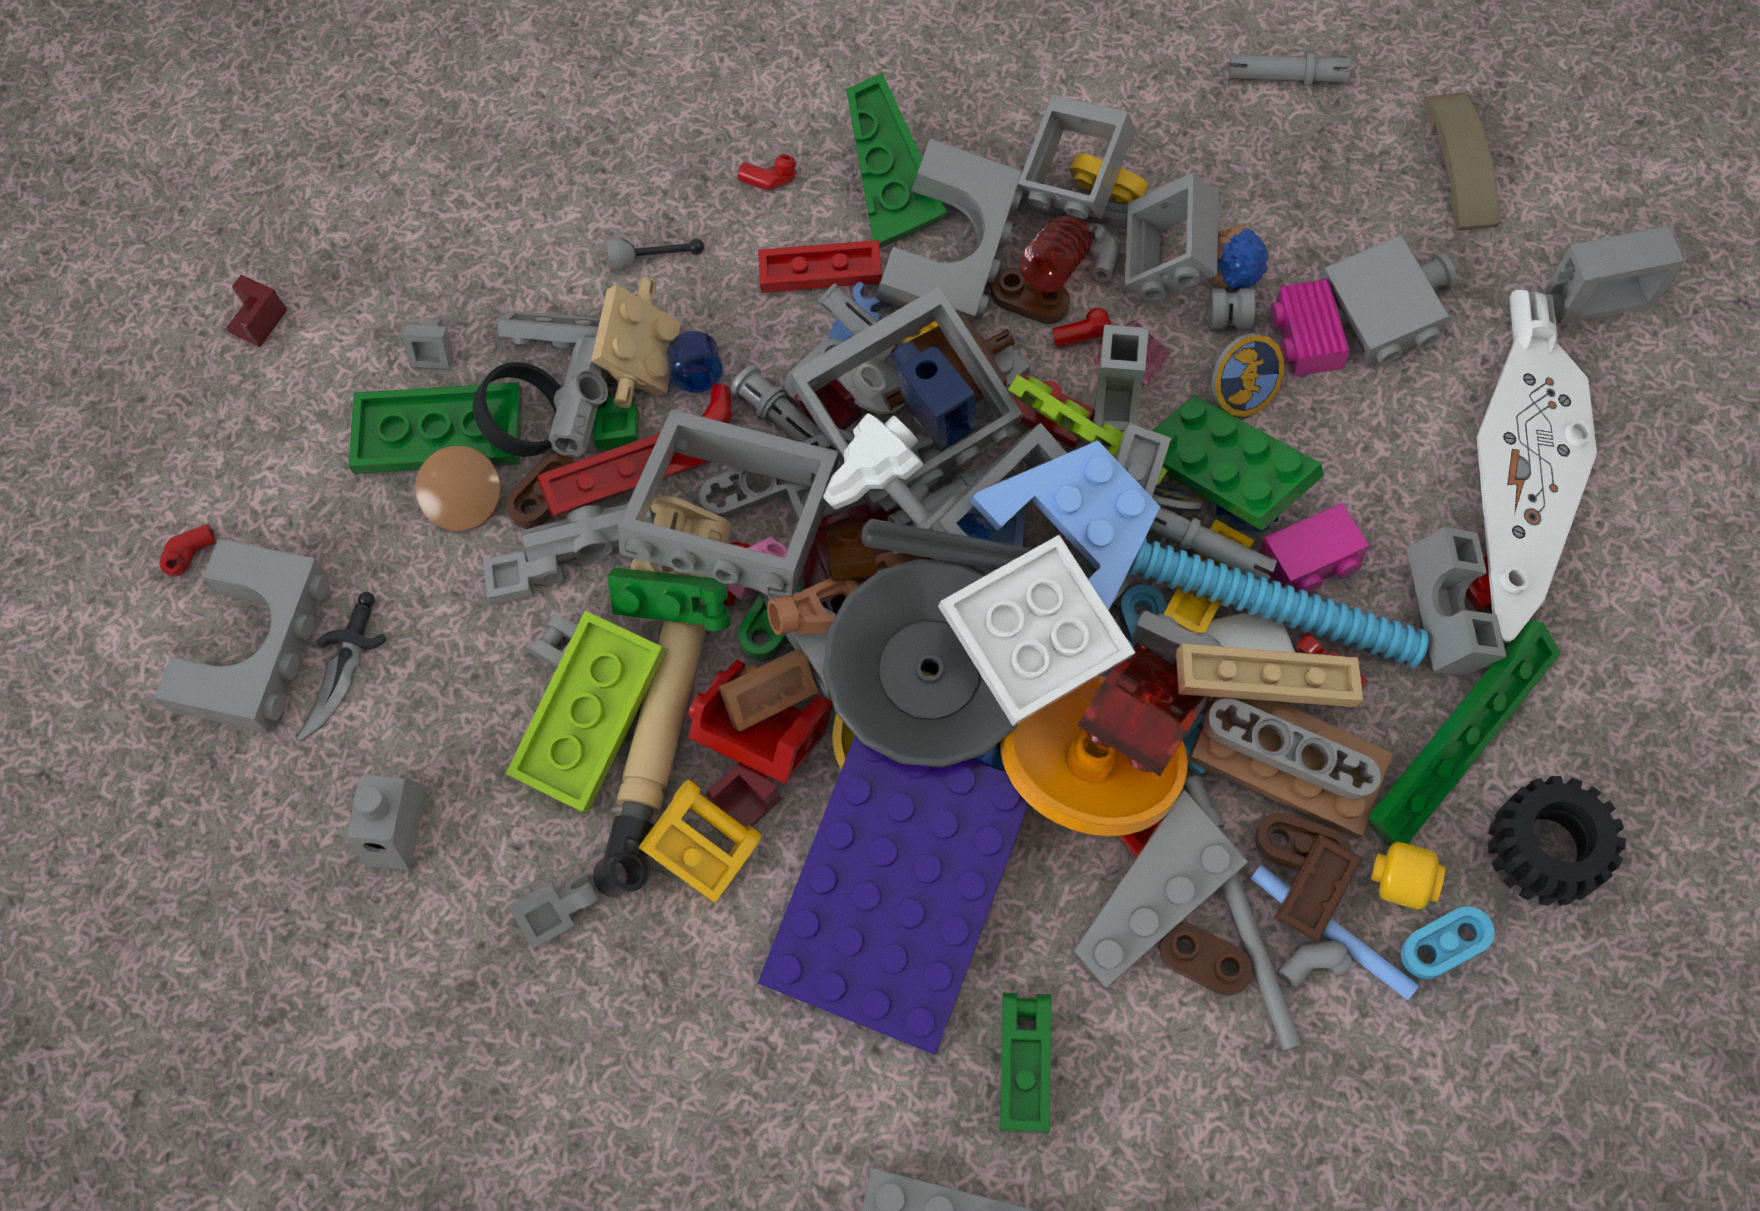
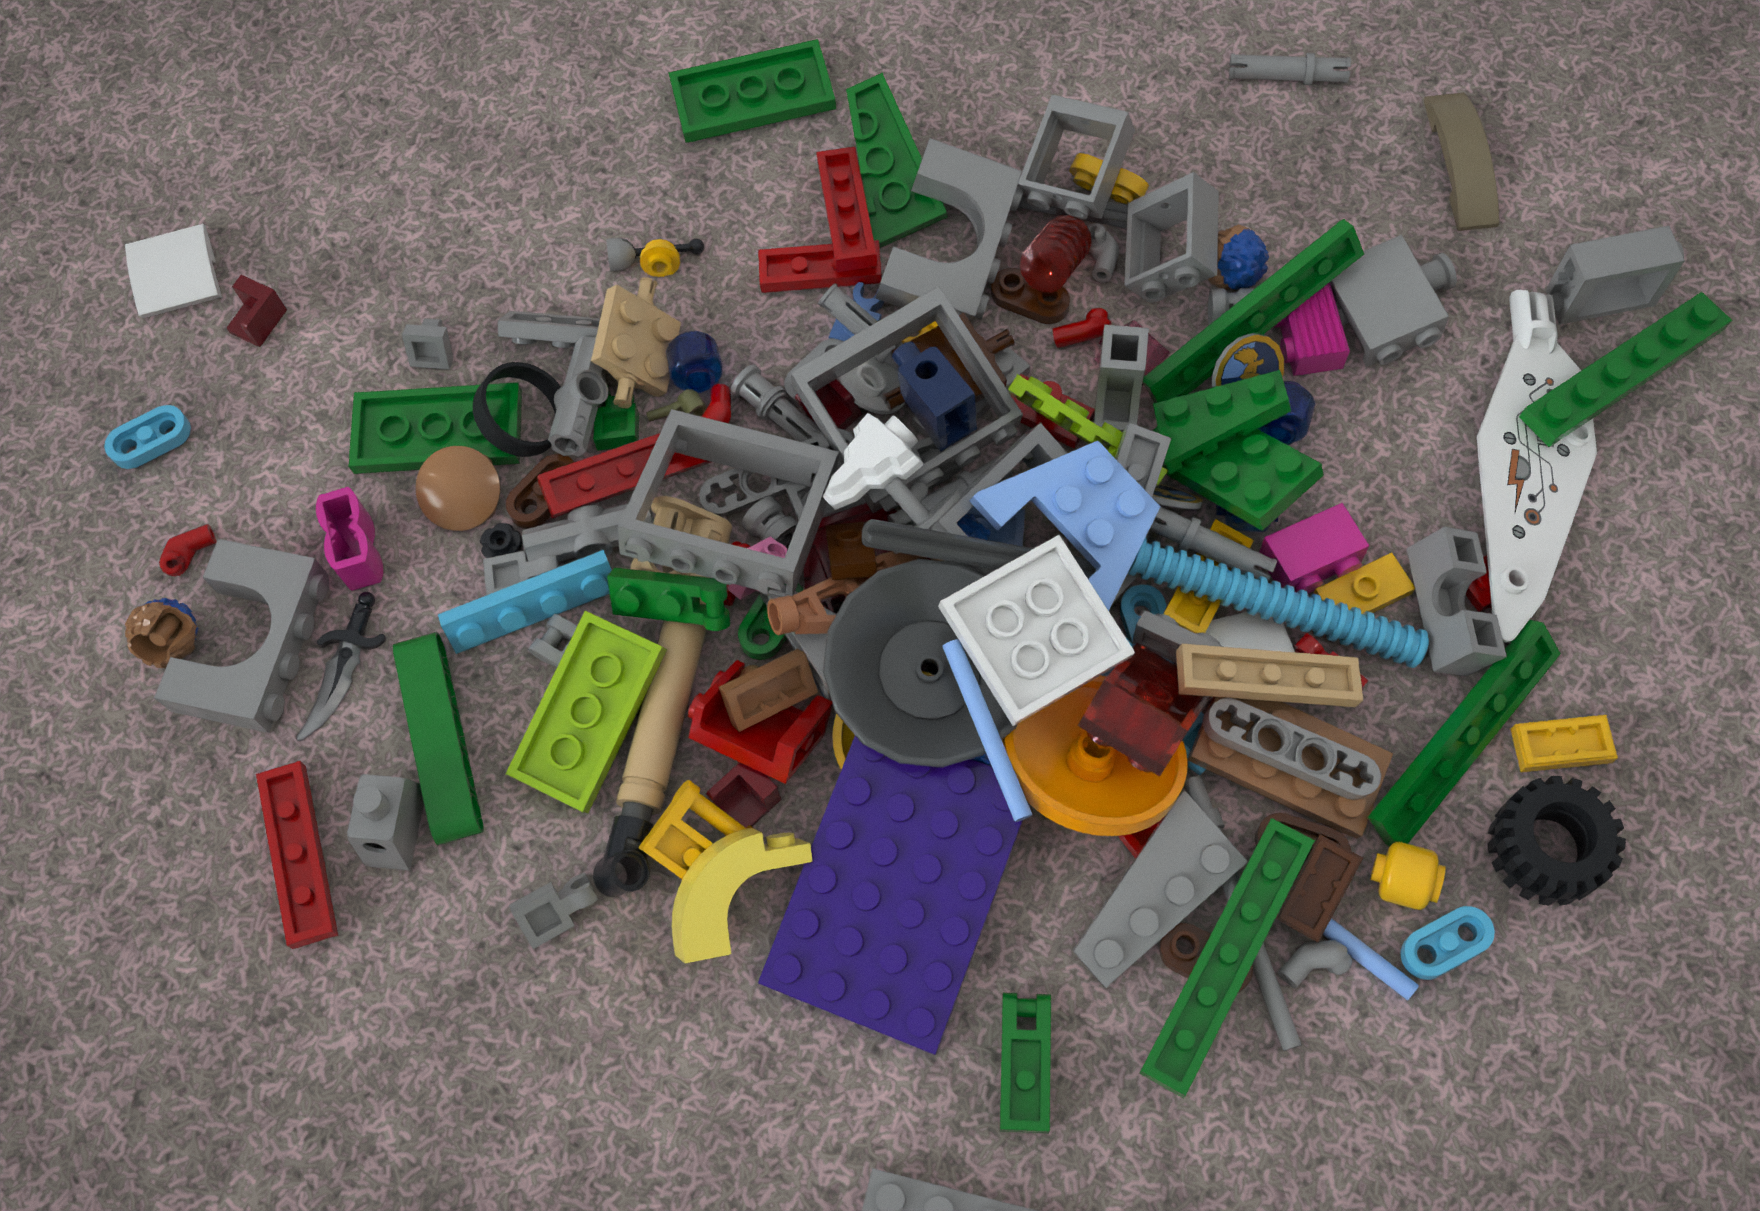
(148, 435): none -> medium azure plate
(161, 631): none -> medium nougat piece
(172, 271): none -> white slope
(296, 855): none -> red plate
(349, 538): none -> dark pink brick
(436, 740): none -> green beam
(503, 531): none -> black plate
(526, 602): none -> medium azure plate
(659, 258): none -> yellow plate
(687, 401): none -> olive hand
(712, 880): none -> light yellow arch
(752, 90): none -> green plate
(767, 520): none -> light grey wheel
(769, 178): red arm -> none
(846, 209): none -> red plate
(987, 730): none -> light blue bar
(1211, 415): none -> green wing
(1226, 958): none -> green plate
(1256, 311): none -> green plate
(1295, 424): none -> clear blue head
(1370, 586): none -> yellow plate
(1563, 743): none -> yellow plate
(1624, 369): none -> green plate

